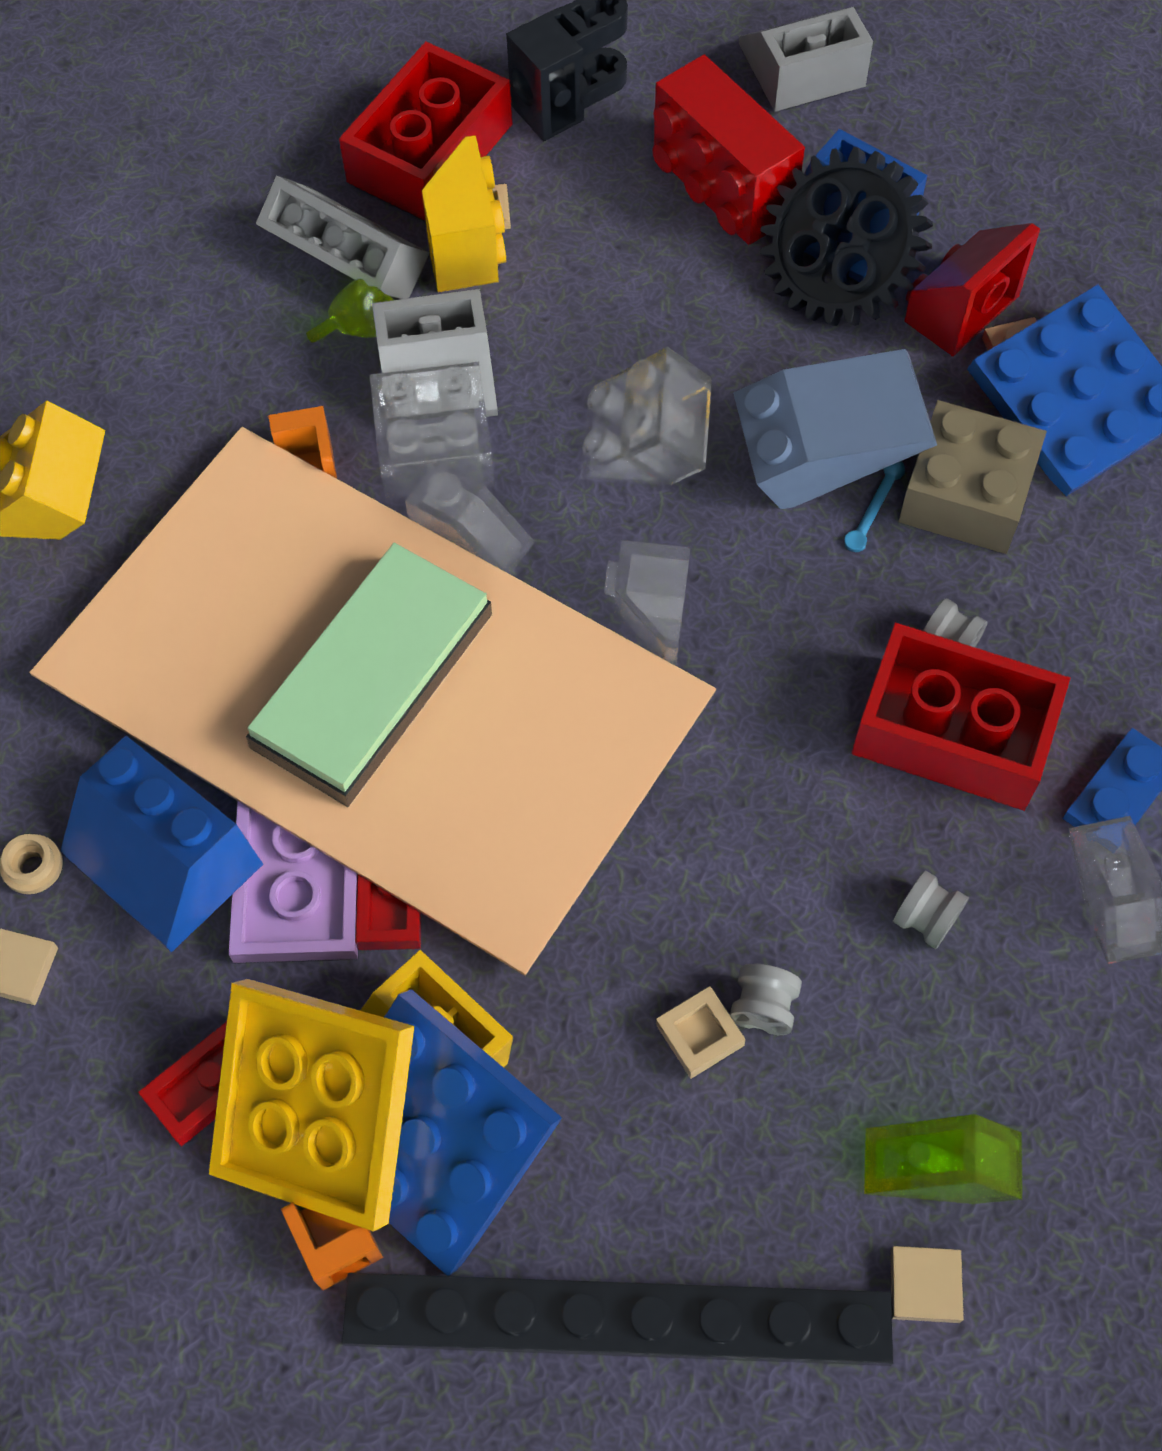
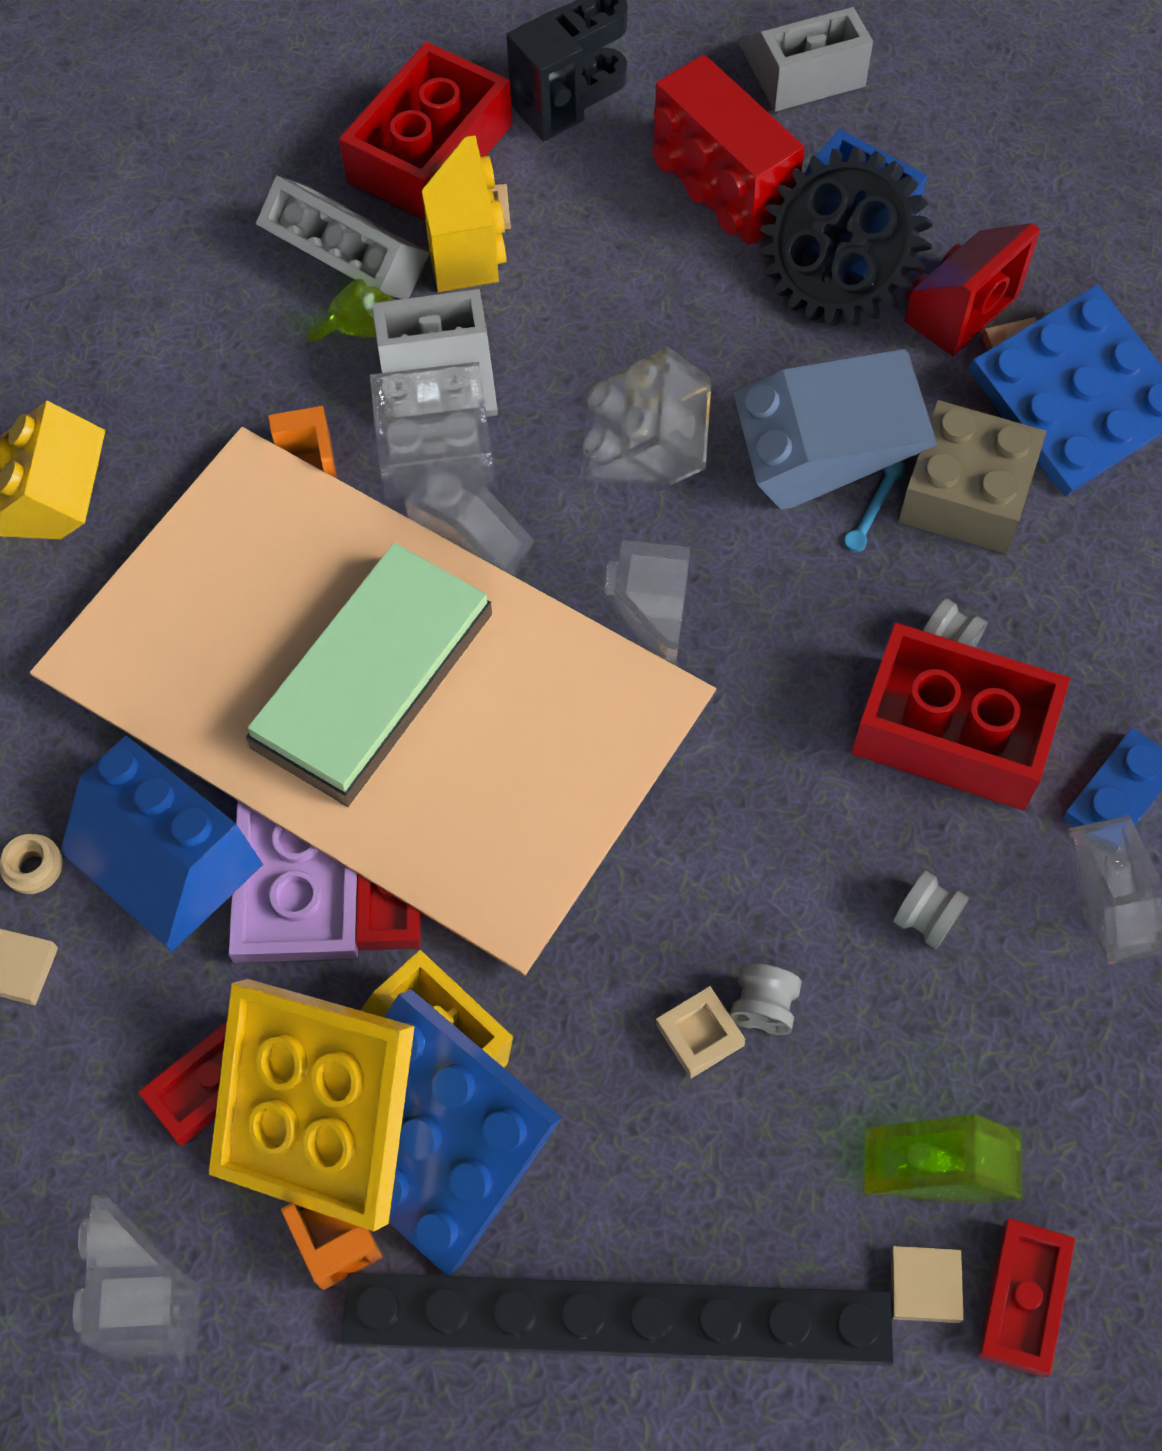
(134, 1290): none -> clear slope
(1026, 1298): none -> red plate

